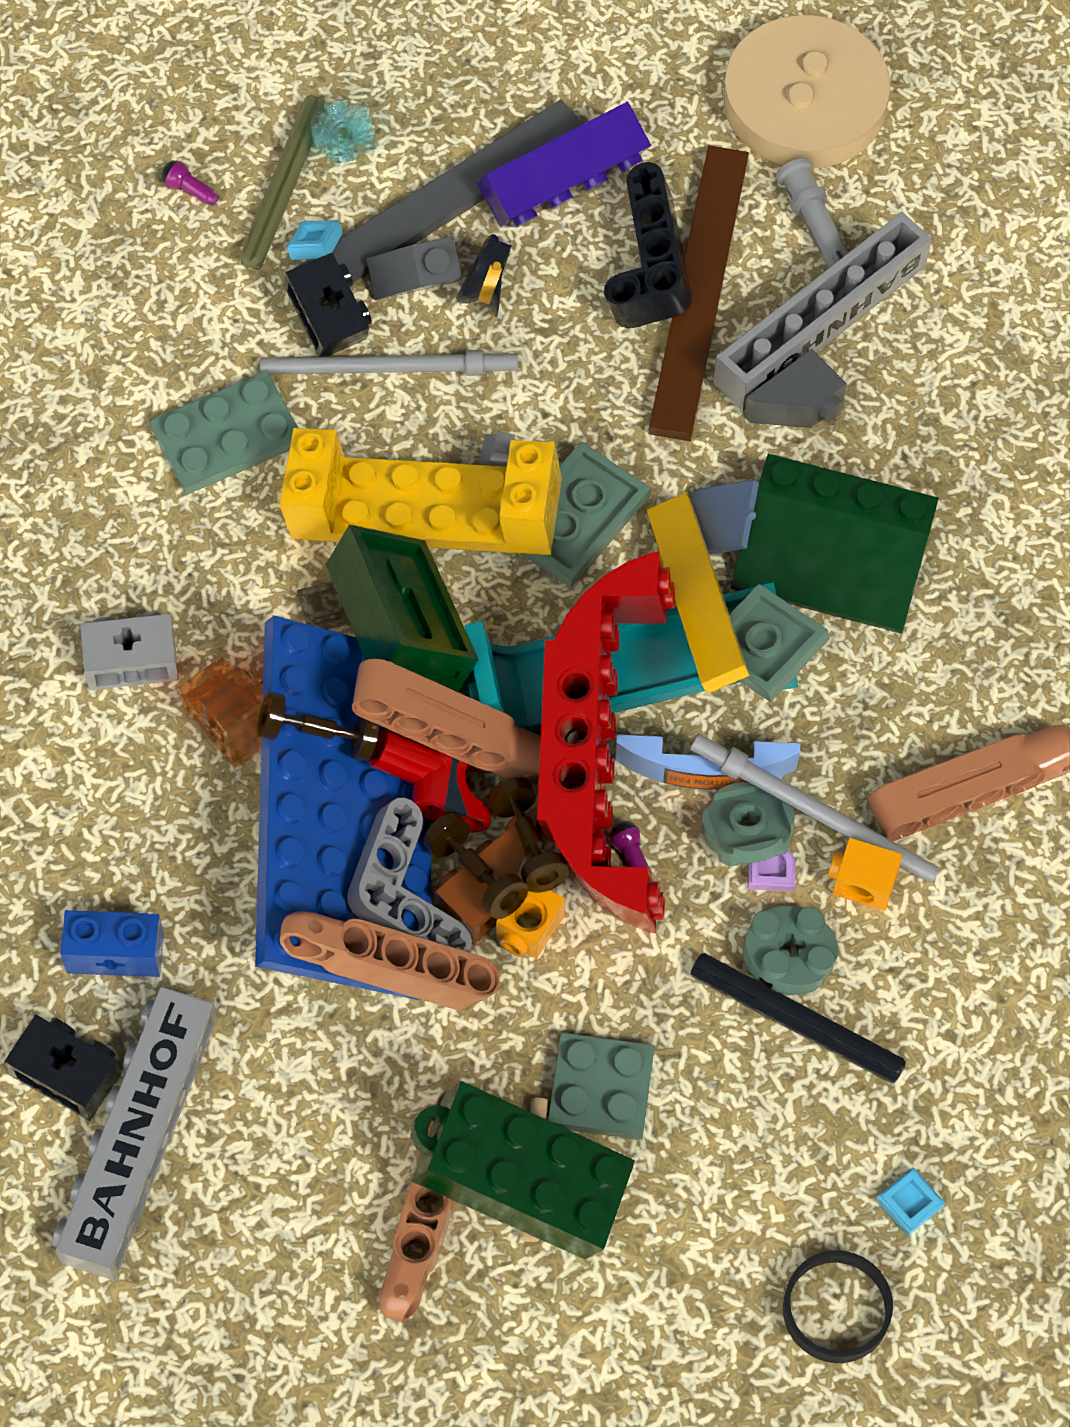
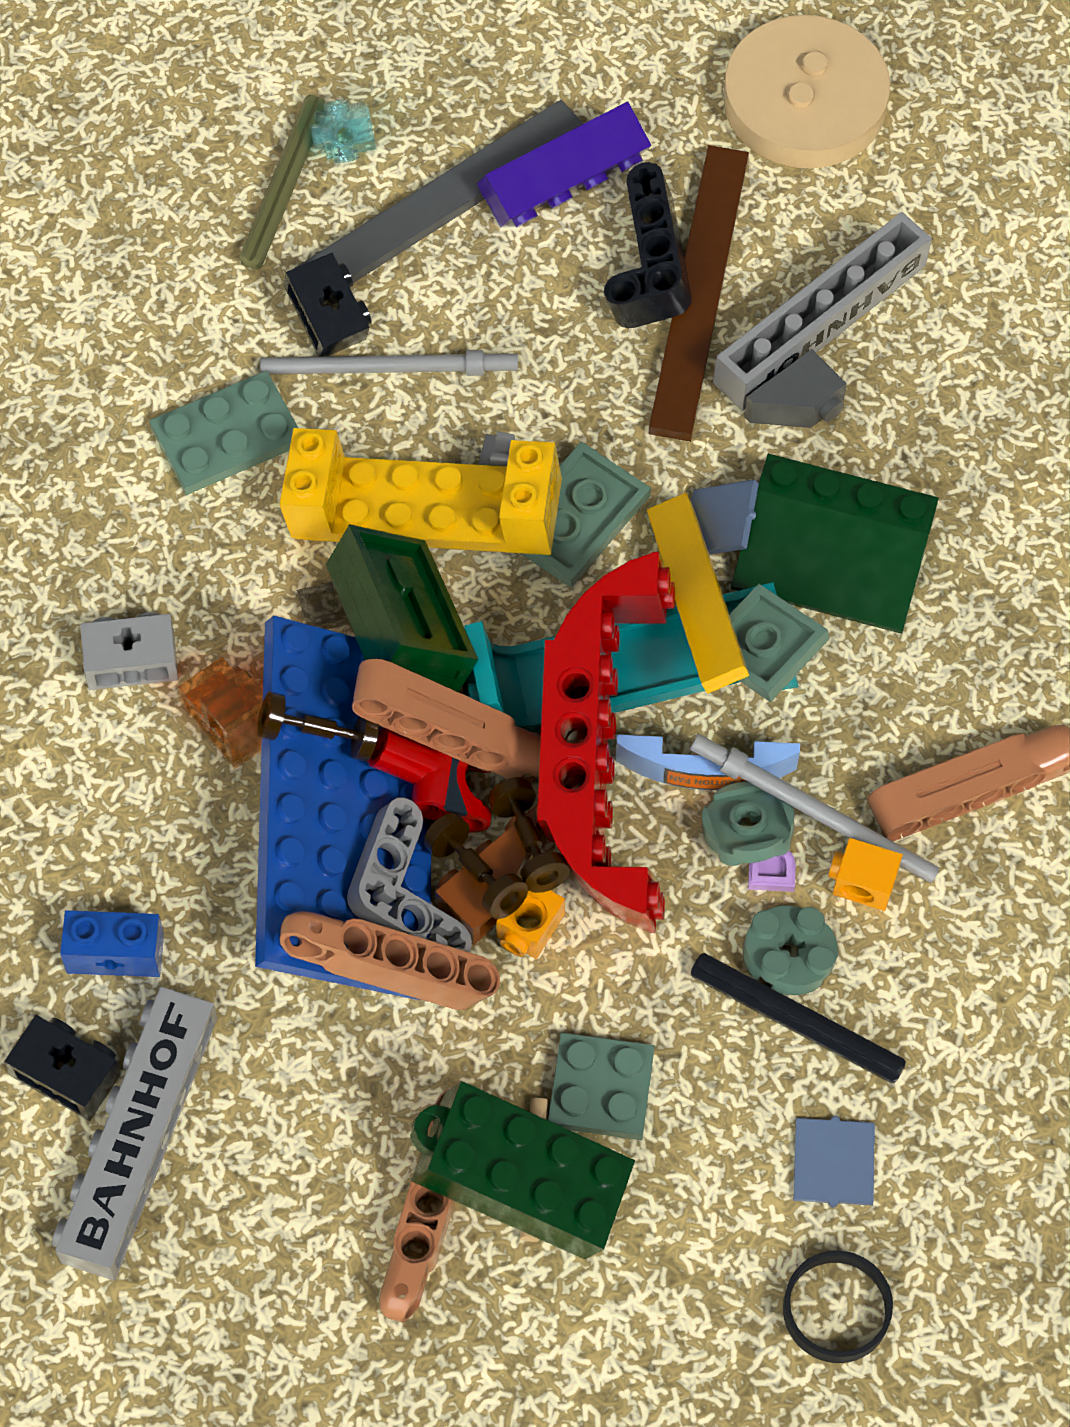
(177, 176): magenta piece -> none
(314, 239): medium azure tile -> none
(414, 268): dark grey slope -> none
(486, 274): black piece -> none
(626, 839): magenta piece -> none
(809, 202): light grey pin -> none
(834, 1161): none -> sand blue piece
(910, 1201): medium azure tile -> none

